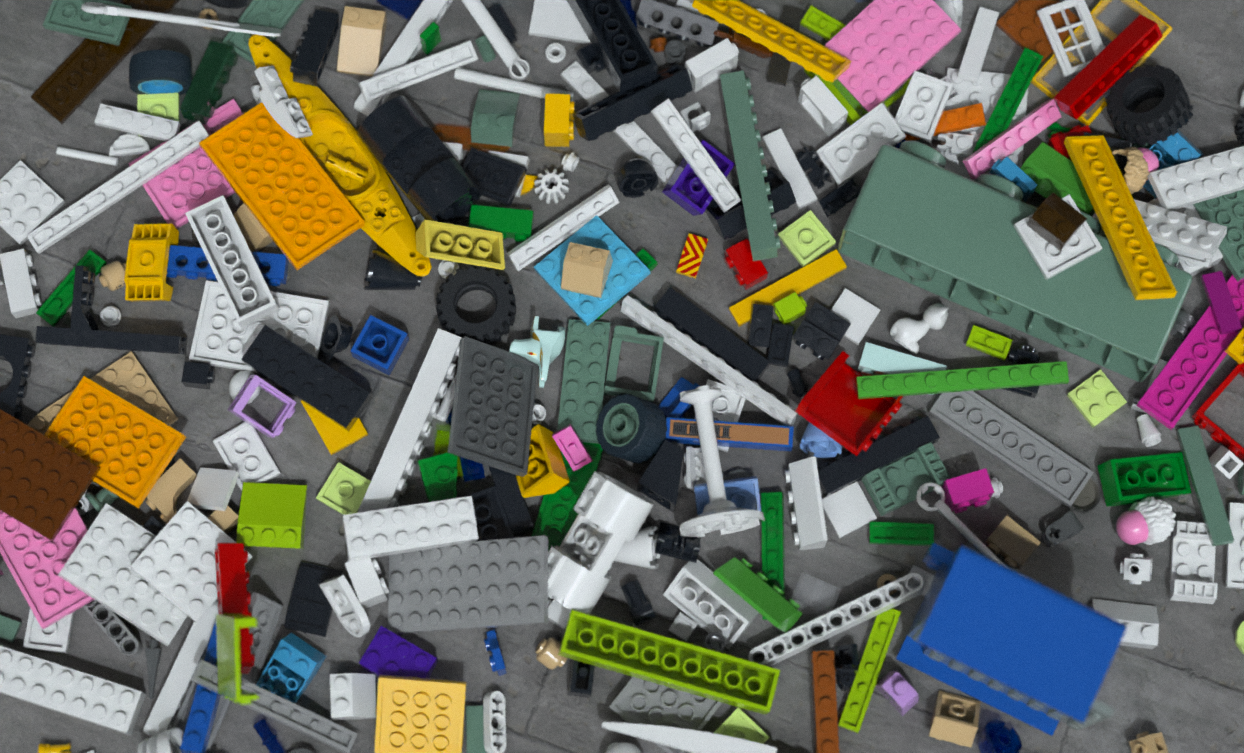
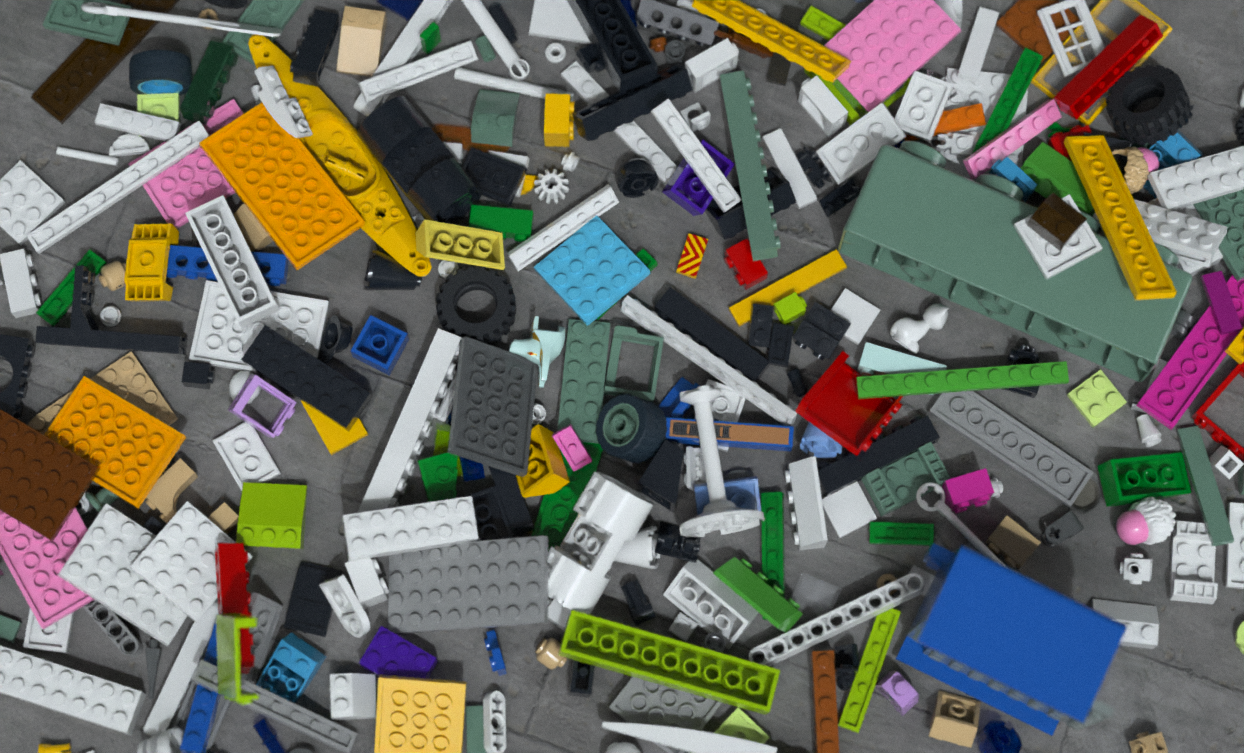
(213, 488): white tile -> none
(344, 490): yellowish green plate -> none
(586, 269): tan slope -> none
(806, 238): yellowish green plate -> none
(989, 342): lime plate -> none

